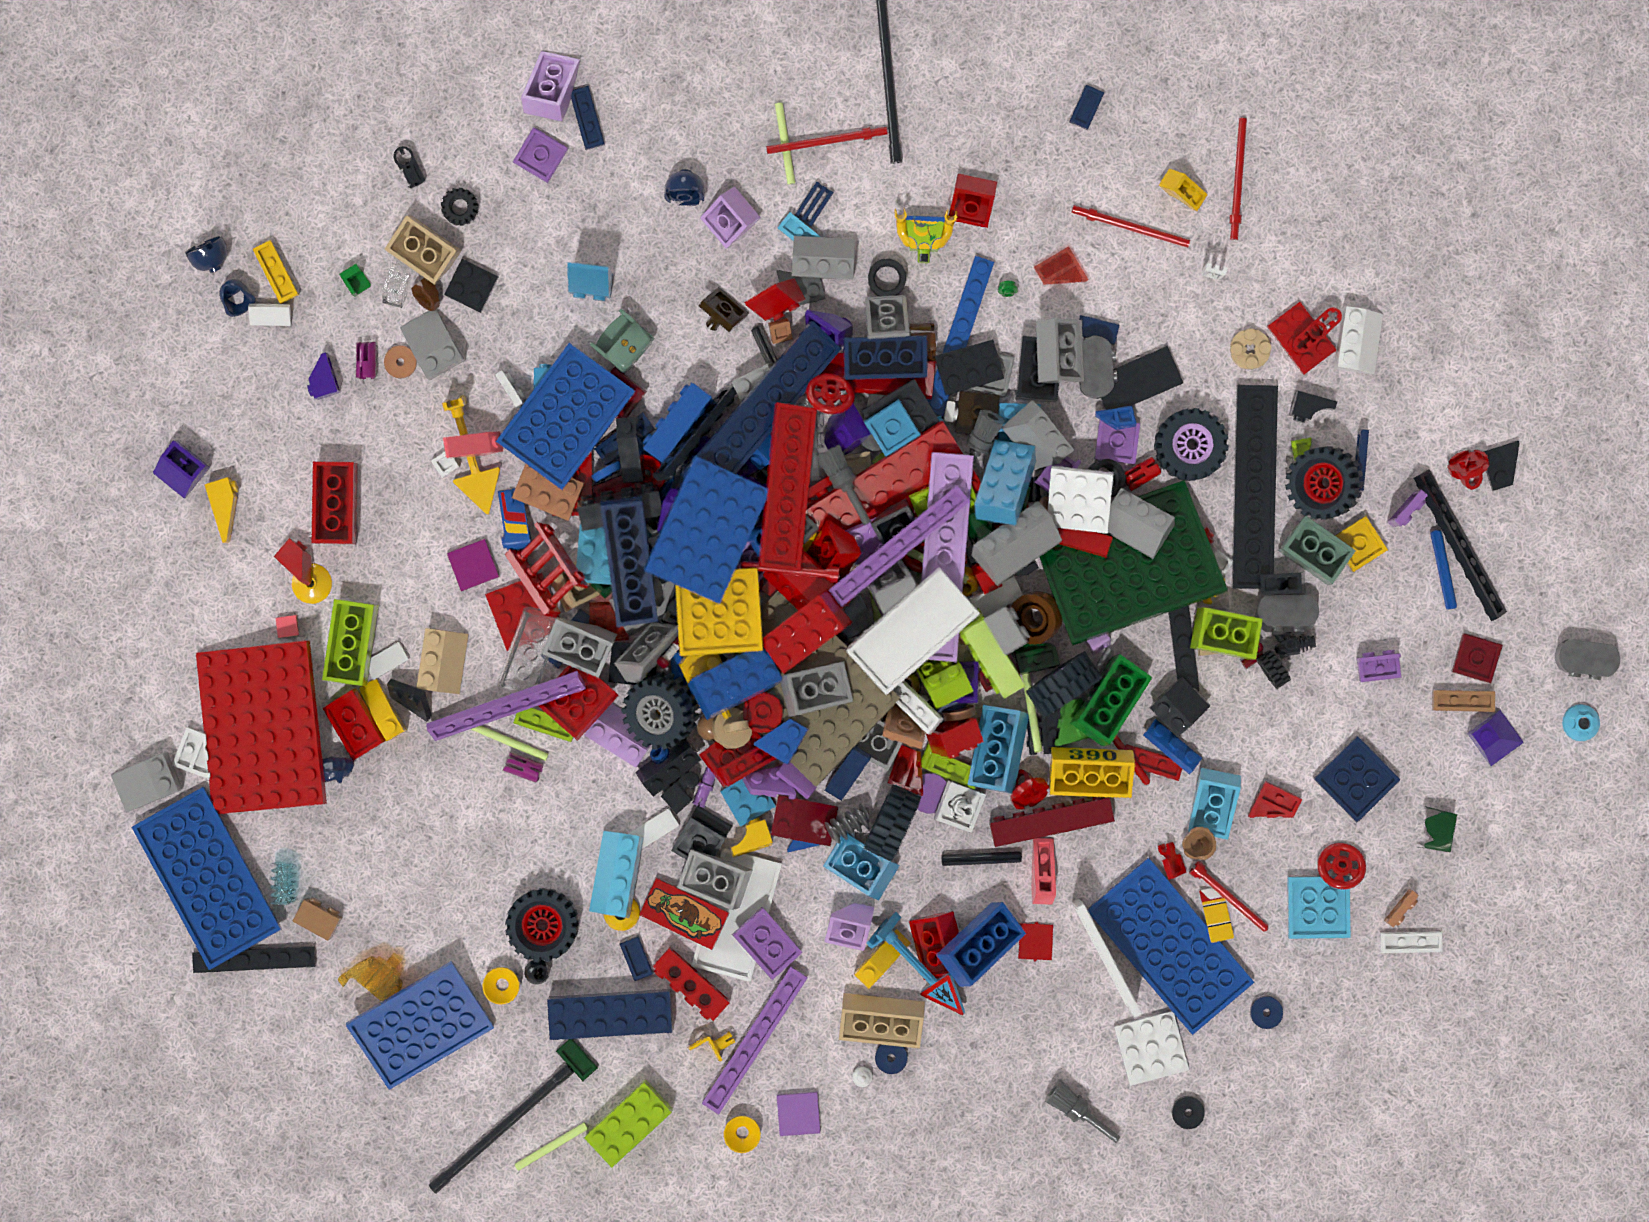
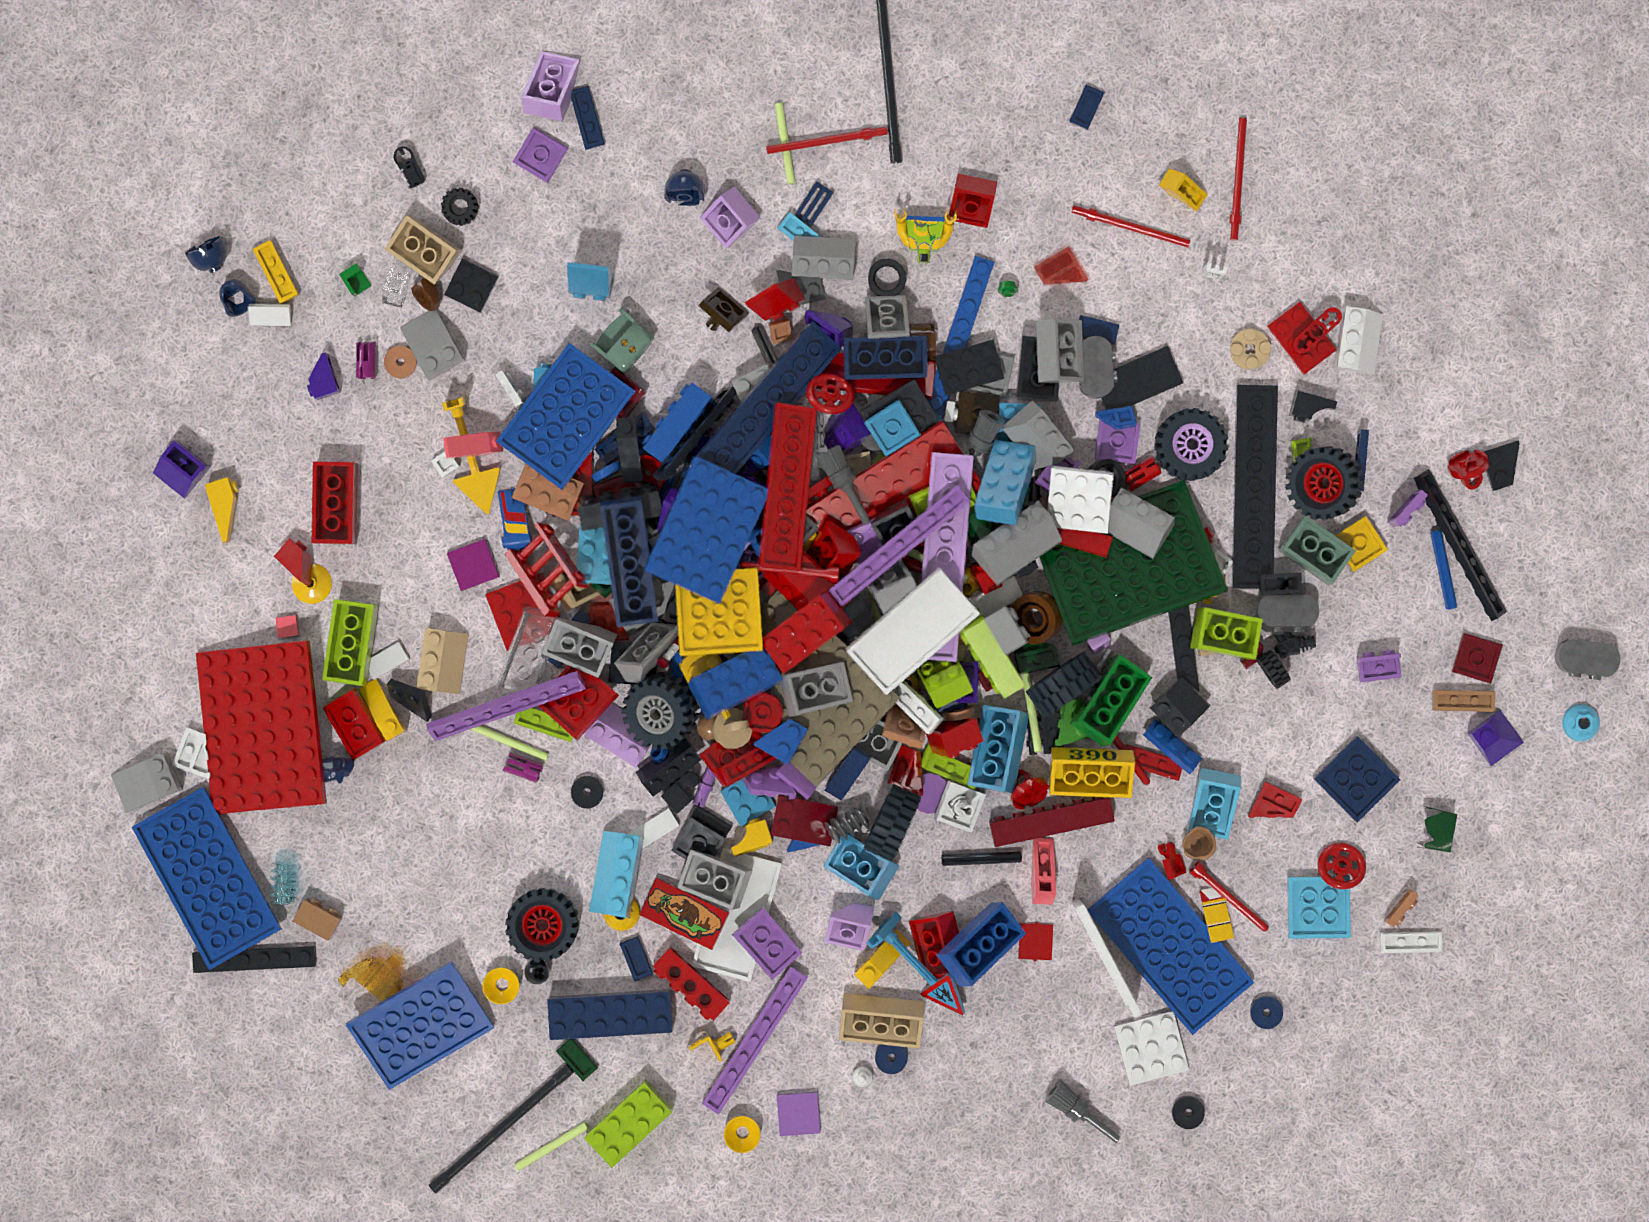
(596, 792): none -> black piece

